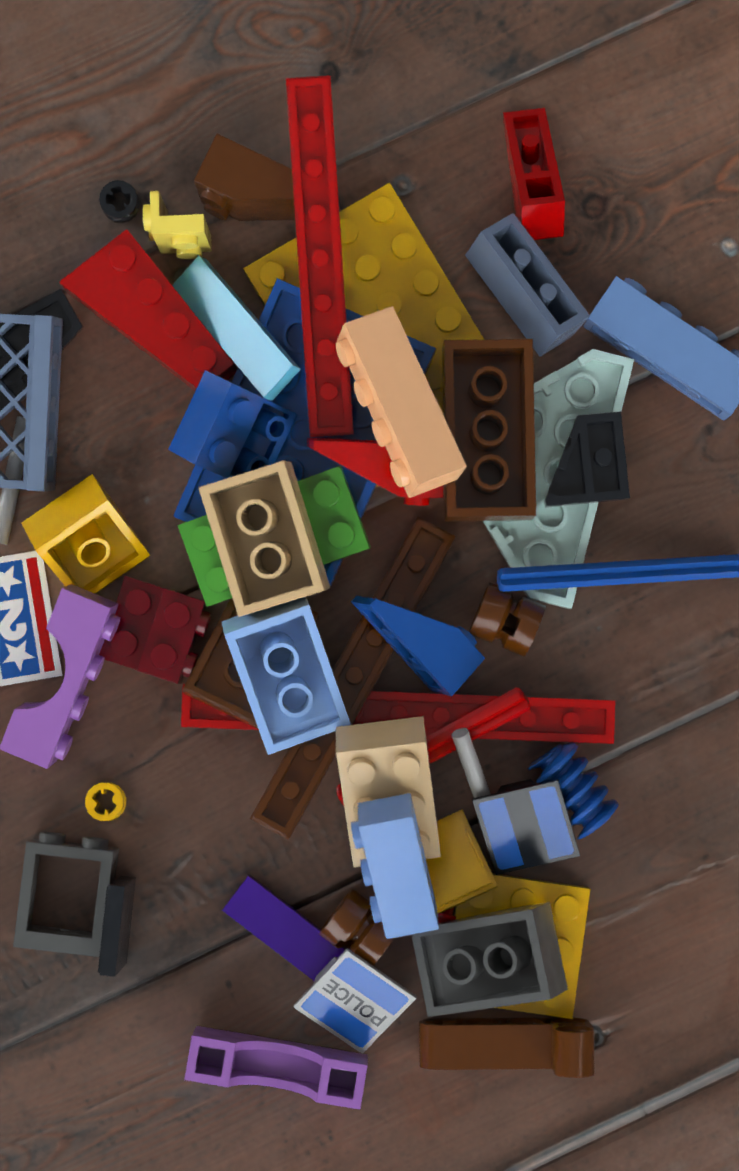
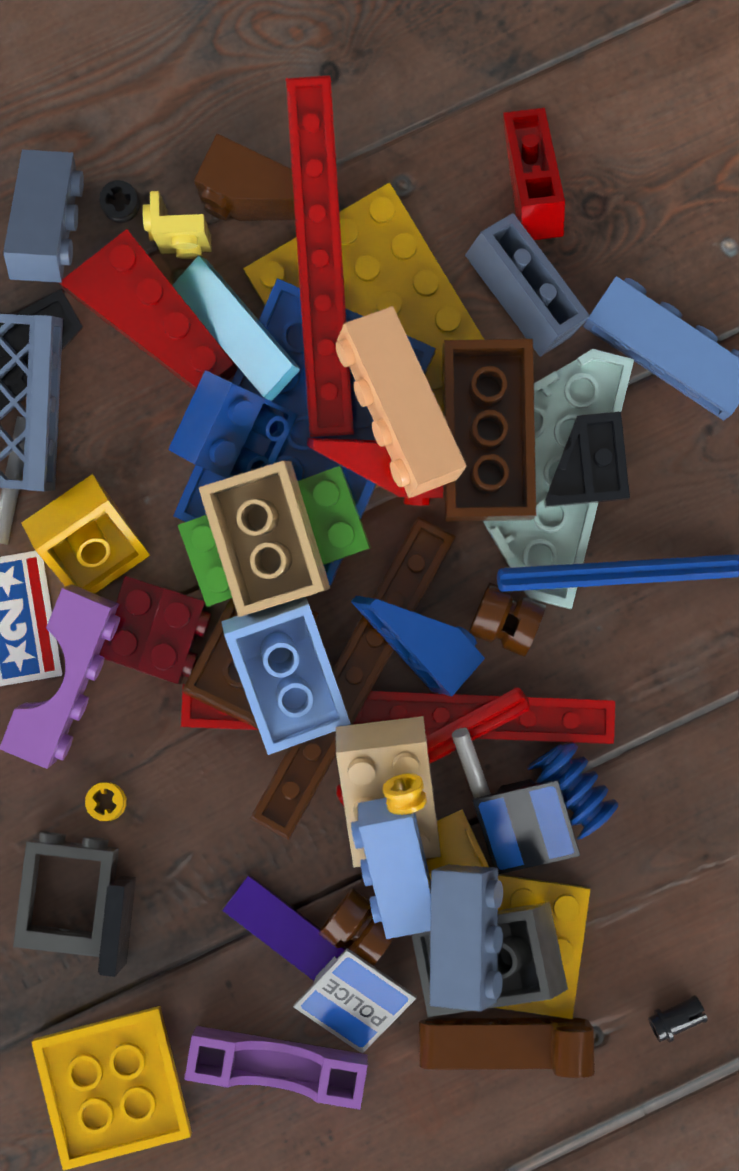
(43, 216): none -> sand blue brick
(111, 1088): none -> yellow plate
(404, 794): none -> yellow bush
(465, 937): none -> sand blue brick
(677, 1019): none -> black pin

